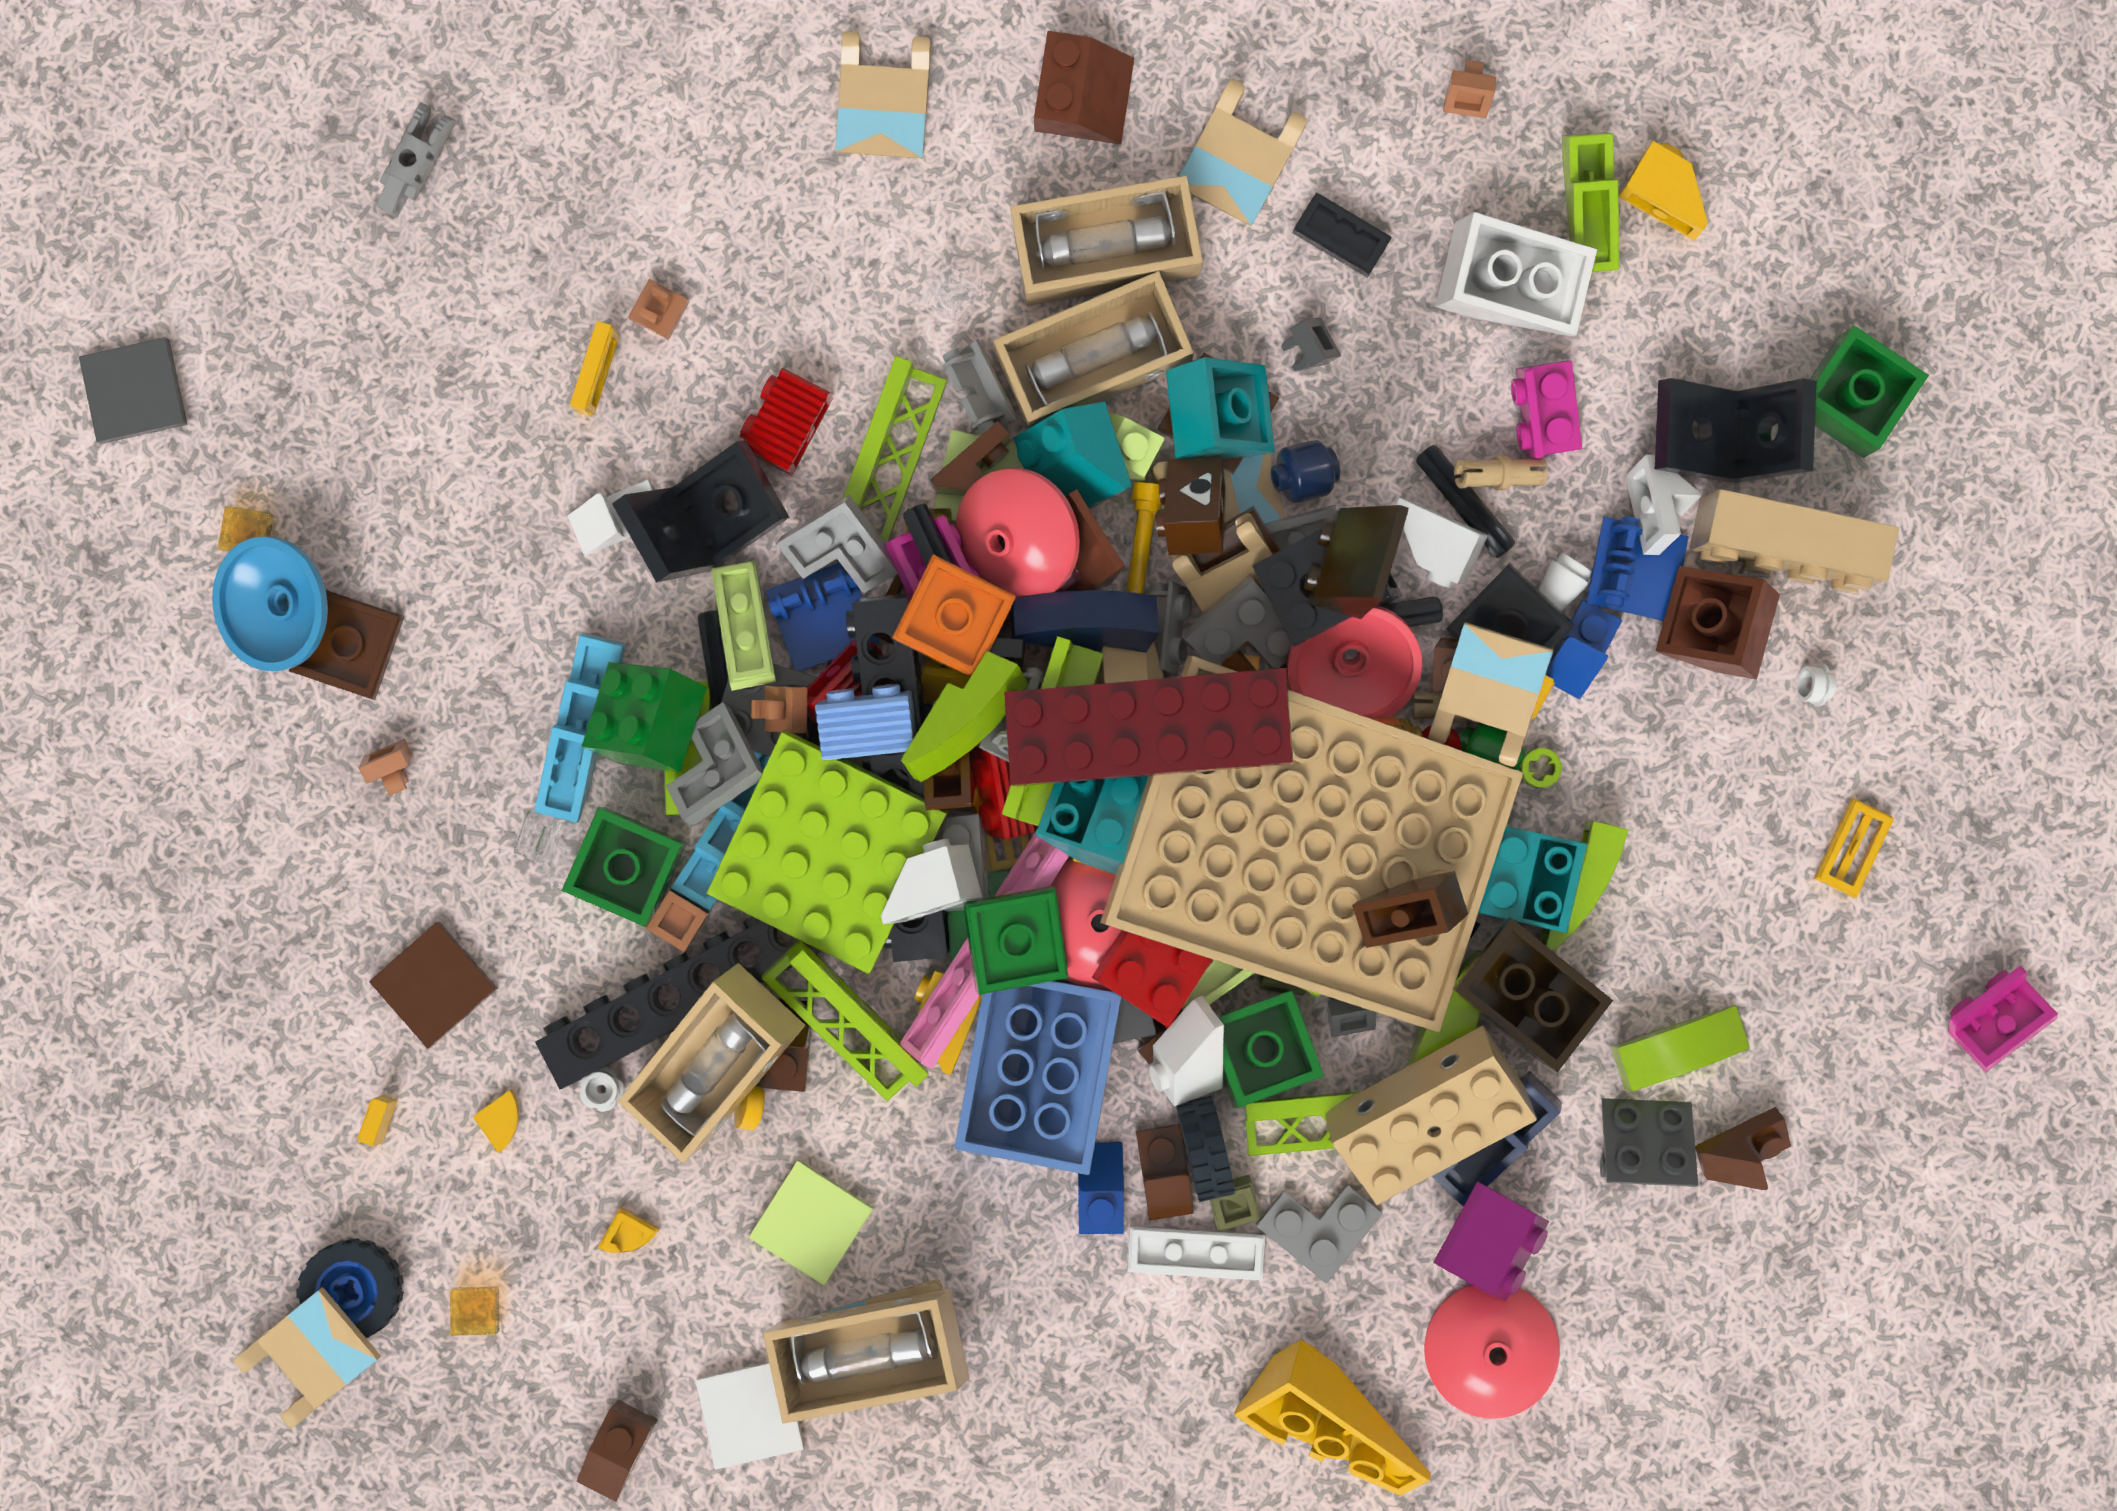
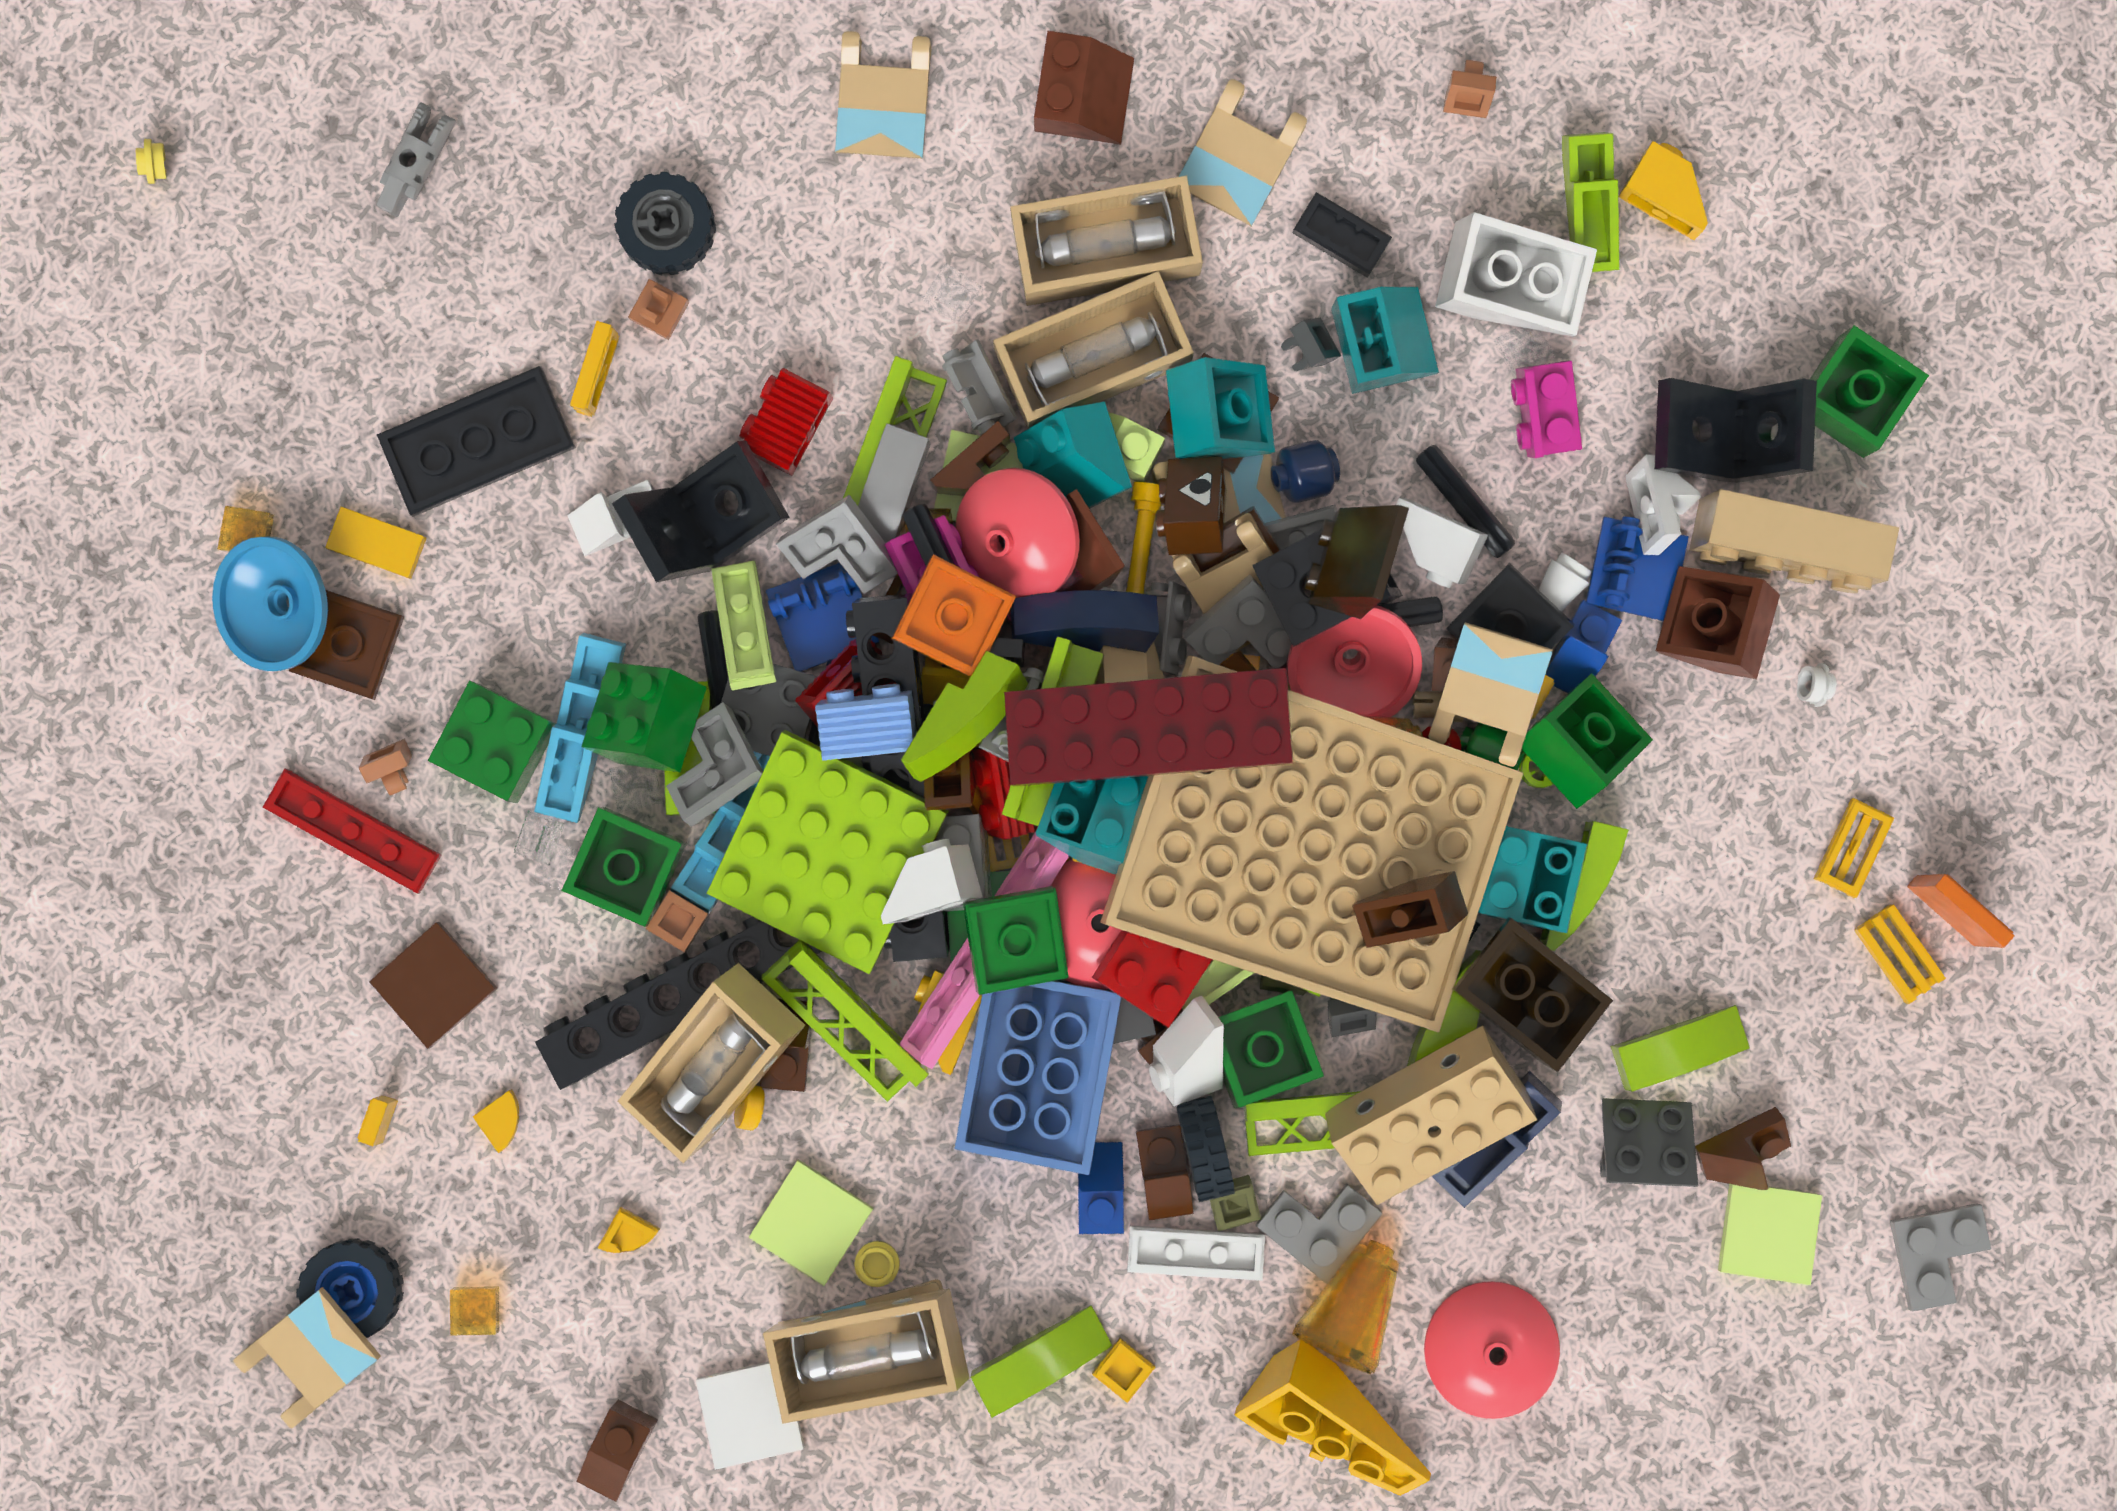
(133, 390): dark grey tile -> none
(151, 161): none -> light yellow plate
(352, 831): none -> red tile
(375, 542): none -> yellow tile
(476, 441): none -> black tile
(492, 742): none -> green brick
(601, 1101): white plate -> none
(665, 223): none -> black wheel
(783, 709): nougat tile -> none
(877, 1263): none -> light yellow plate
(893, 480): none -> light grey slope
(1040, 1361): none -> lime slope
(1123, 1370): none -> yellow tile
(1353, 1308): none -> clear yellow cone
(1383, 337): none -> teal slope
(1492, 1242): magenta slope -> none
(1500, 472): tan pin -> none
(1585, 741): none -> green brick
(1770, 1233): none -> yellowish green tile
(1922, 984): none -> yellow tile
(1926, 1243): none -> light grey plate
(1961, 910): none -> orange tile
(2000, 1018): dark pink bracket -> none

